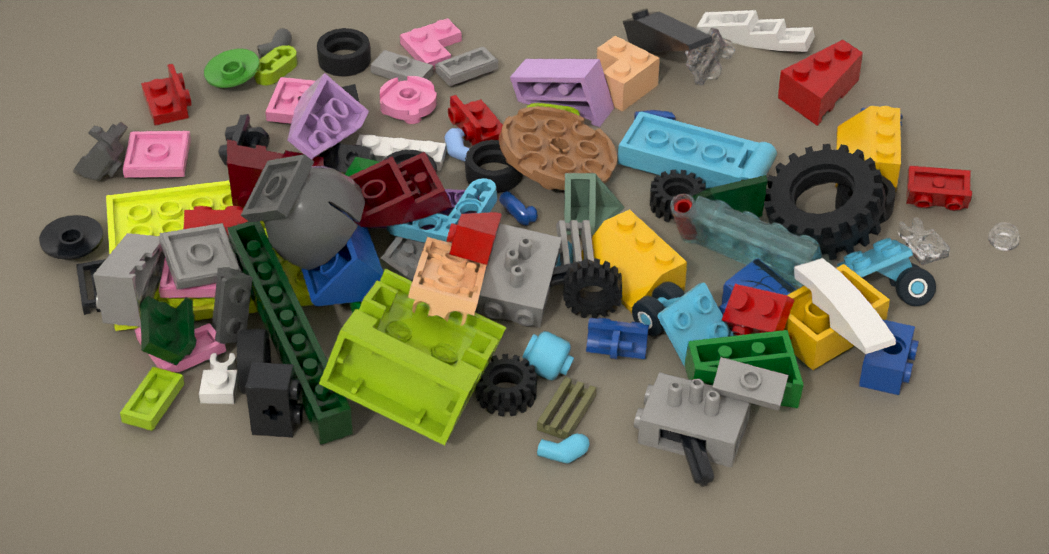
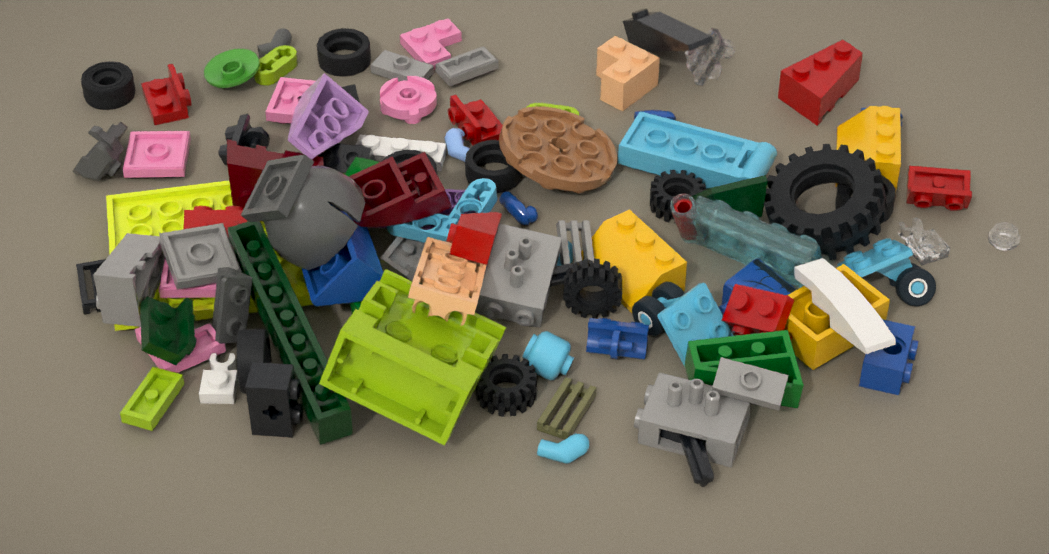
(71, 237): black dish -> none
(108, 85): none -> black tyre
(565, 83): lavender wedge -> none
(589, 200): sand green slope -> none
(747, 30): white slope -> none

